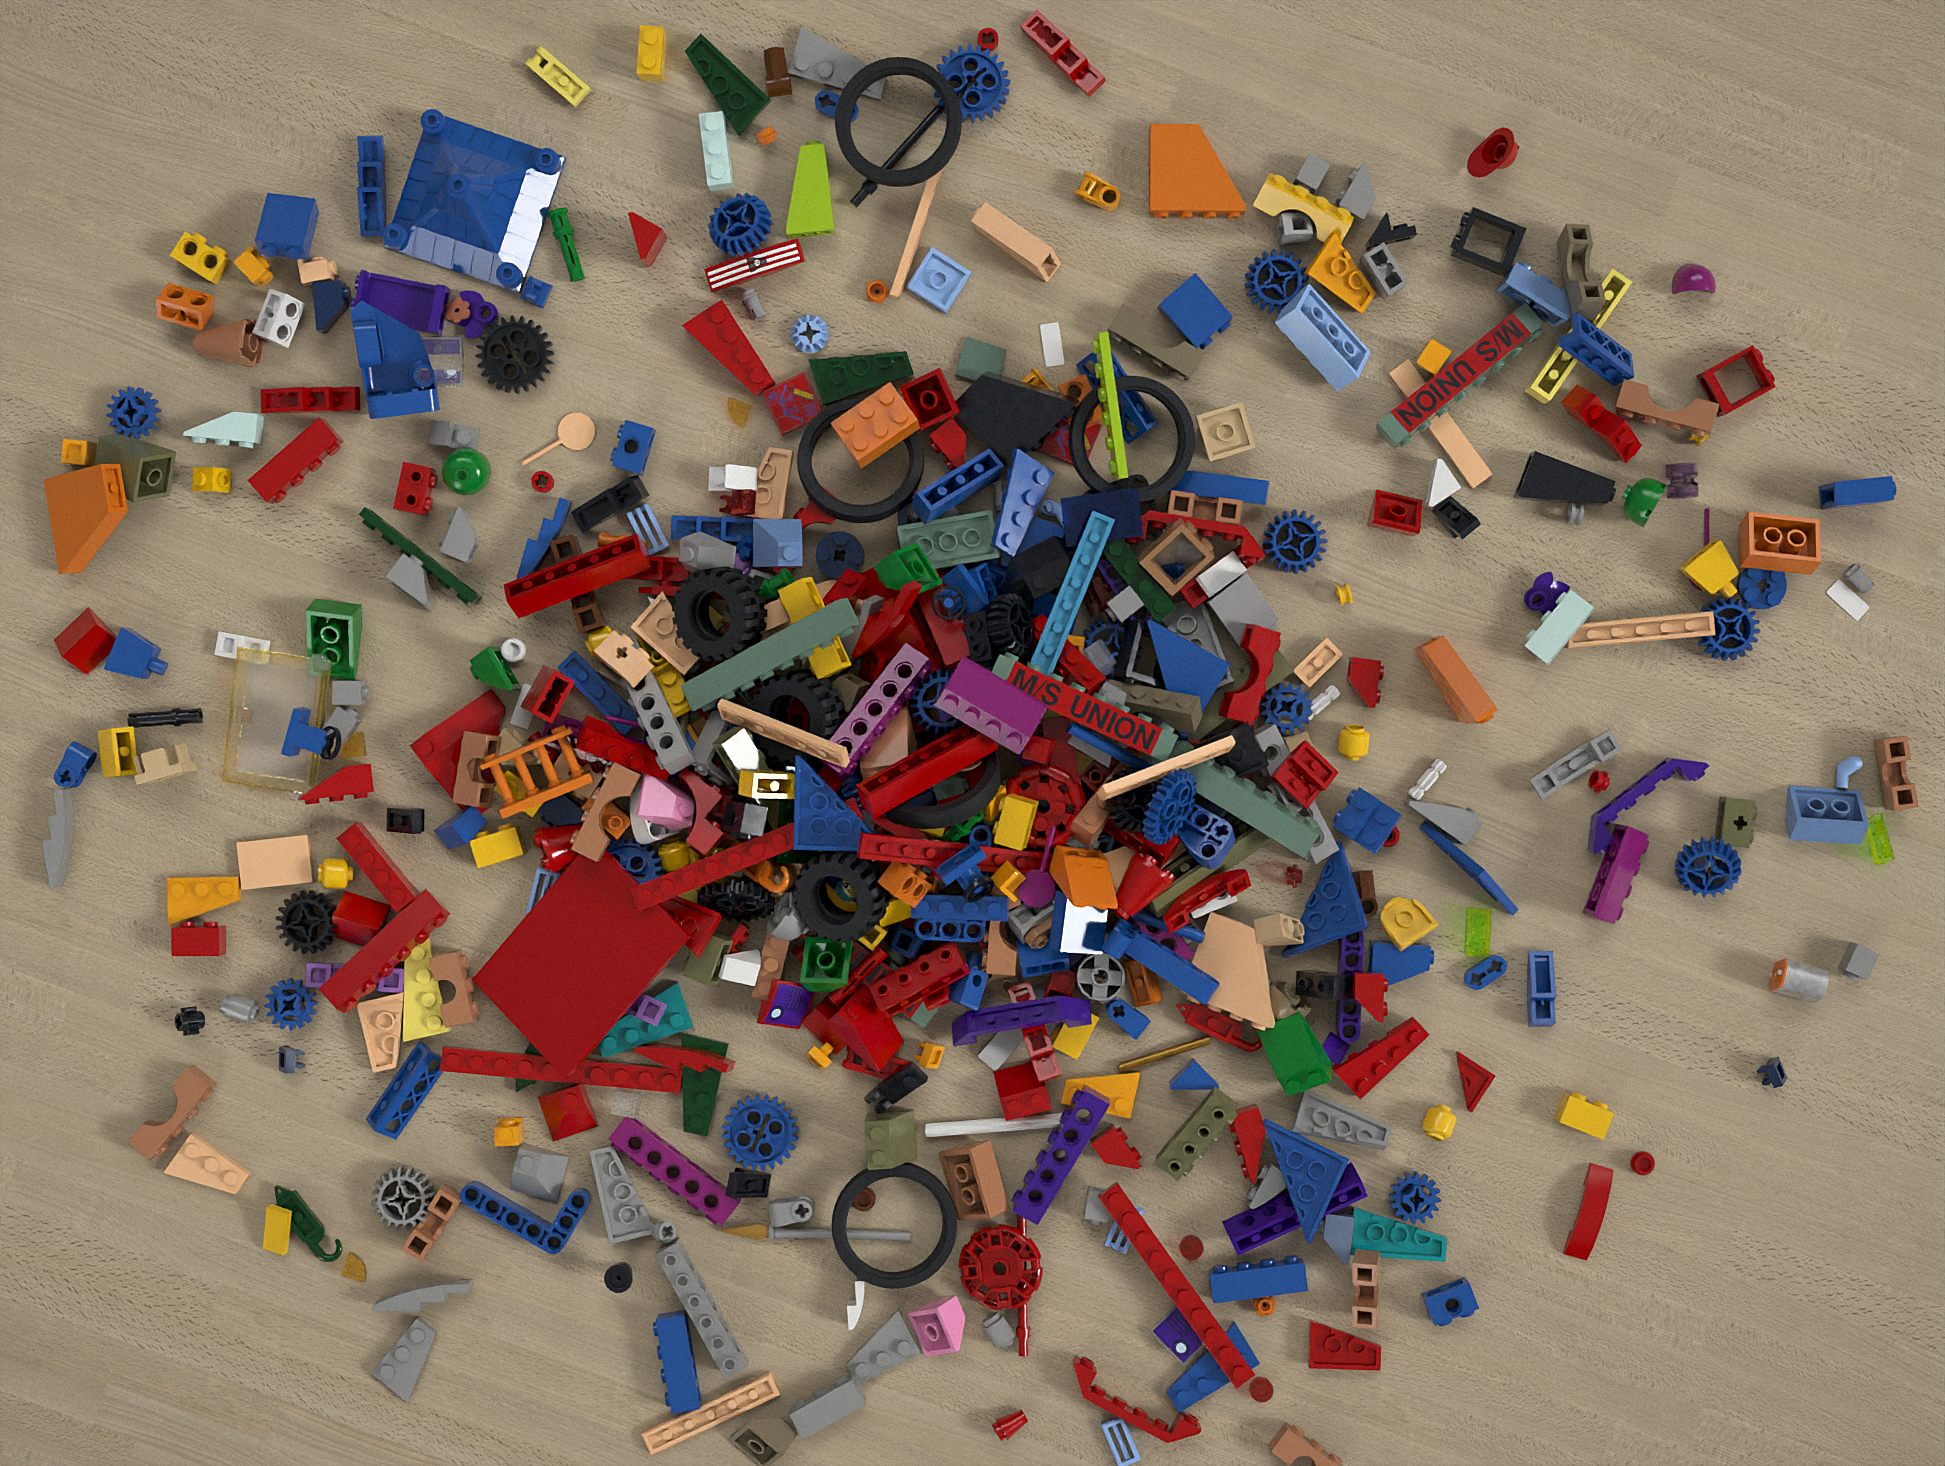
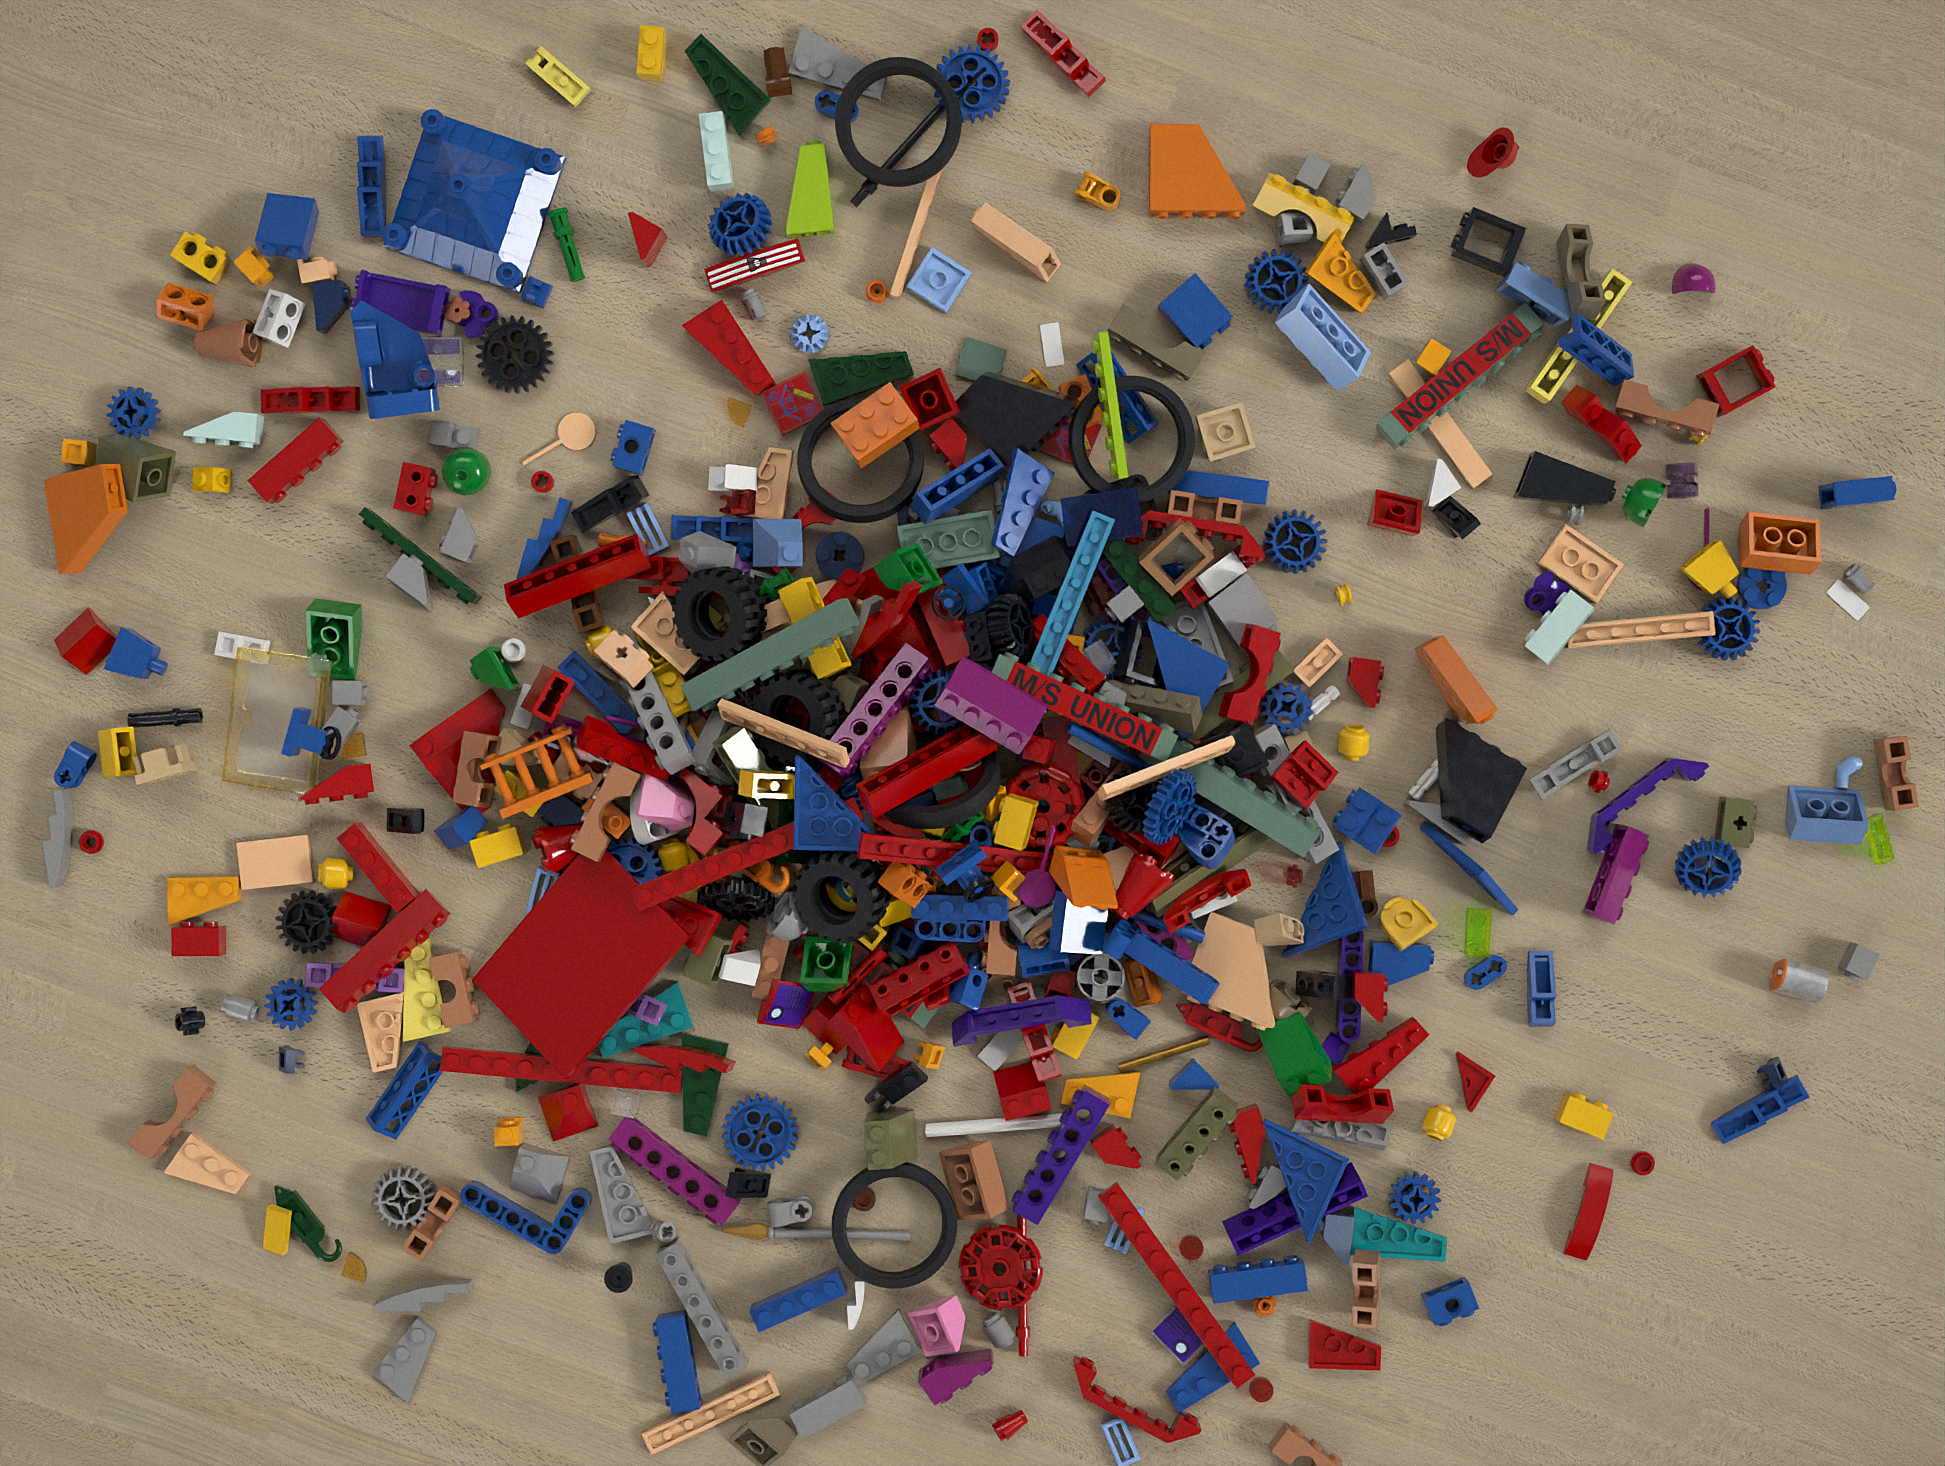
(84, 842): none -> red plate
(798, 1299): none -> blue brick
(953, 1371): none -> magenta slope
(1368, 1106): none -> red arch
(1473, 780): none -> black slope
(1580, 563): none -> light nougat tile
(1759, 1109): none -> blue slope

